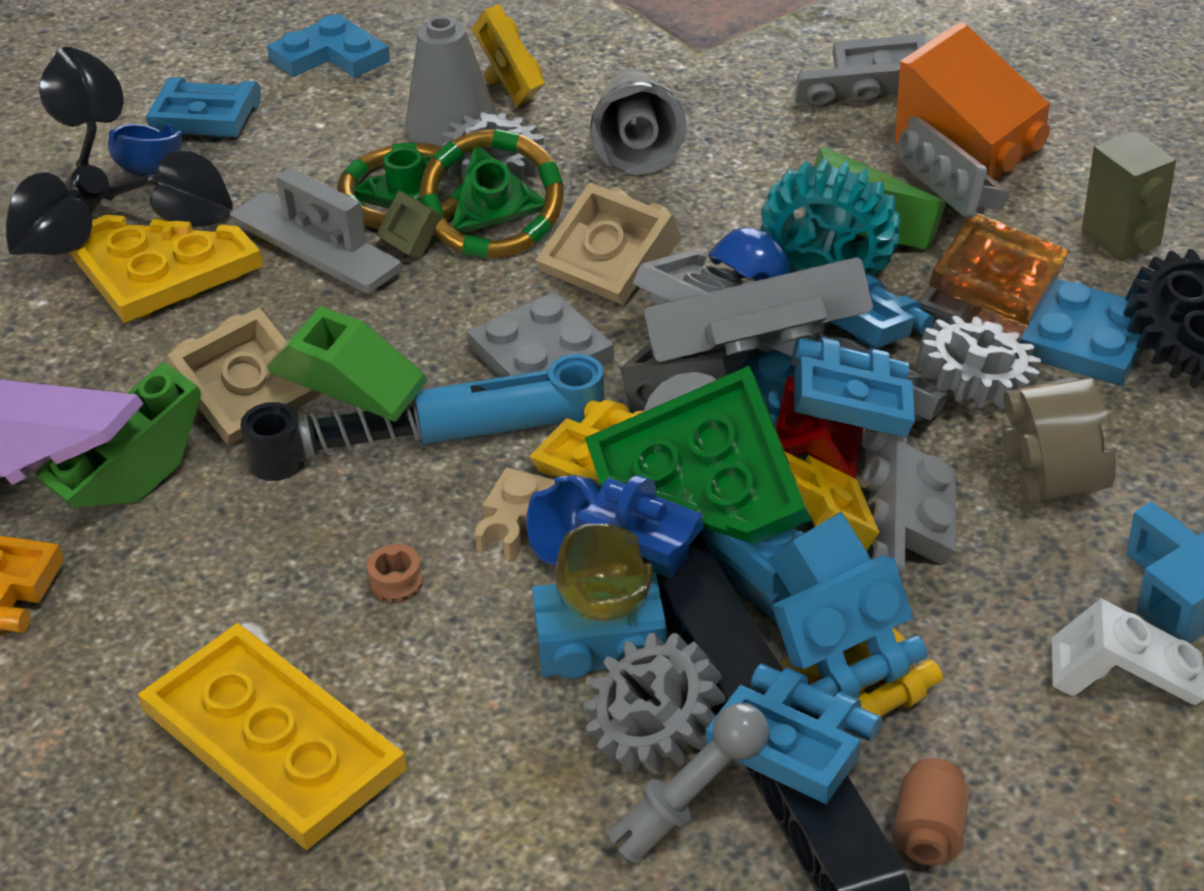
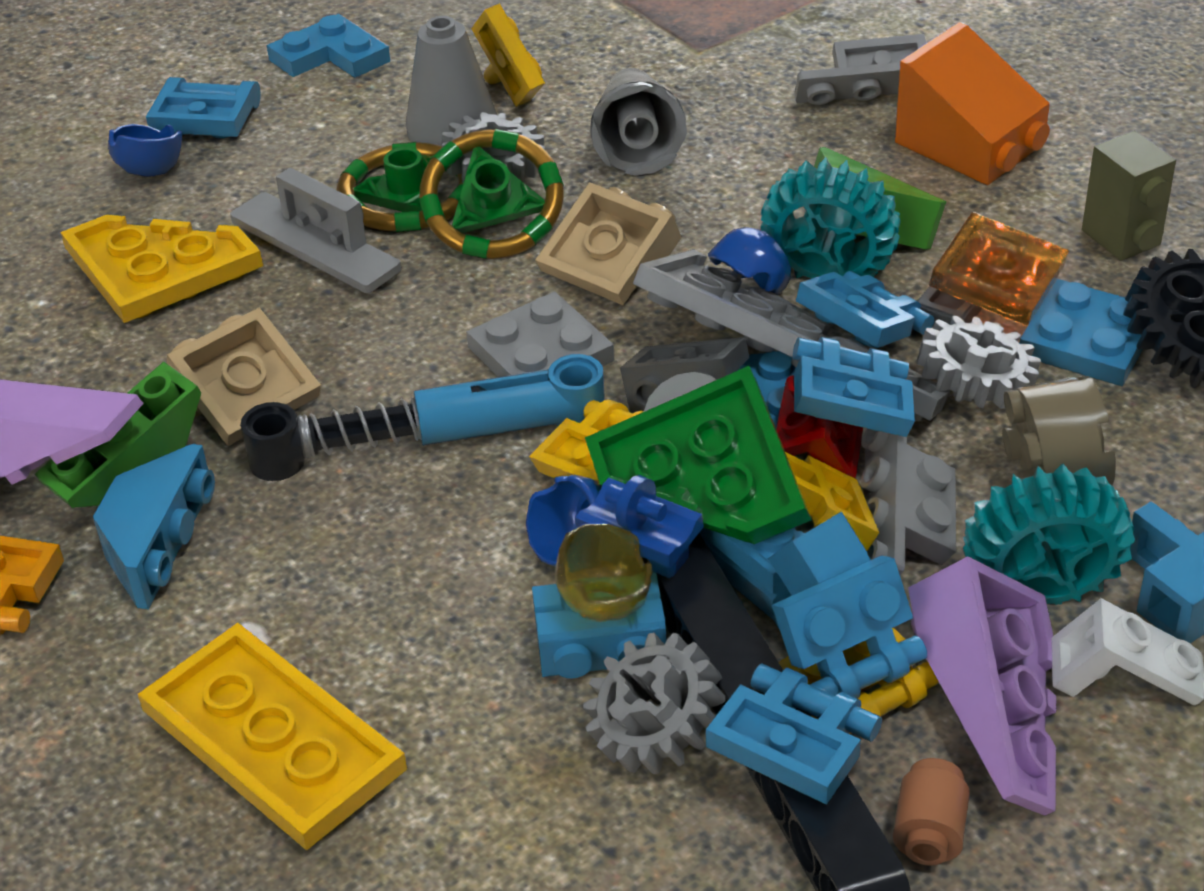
(56, 215): black plant -> none
(150, 517): none -> dark azure slope
(349, 364): bright green slope -> none
(394, 585): nougat bush -> none
(409, 225): olive plate -> none
(507, 510): tan plate -> none
(738, 734): light grey pin -> none
(757, 310): light grey bracket -> none
(949, 170): light grey bracket -> none
(991, 658): none -> lavender wedge
(1053, 532): none -> teal gear

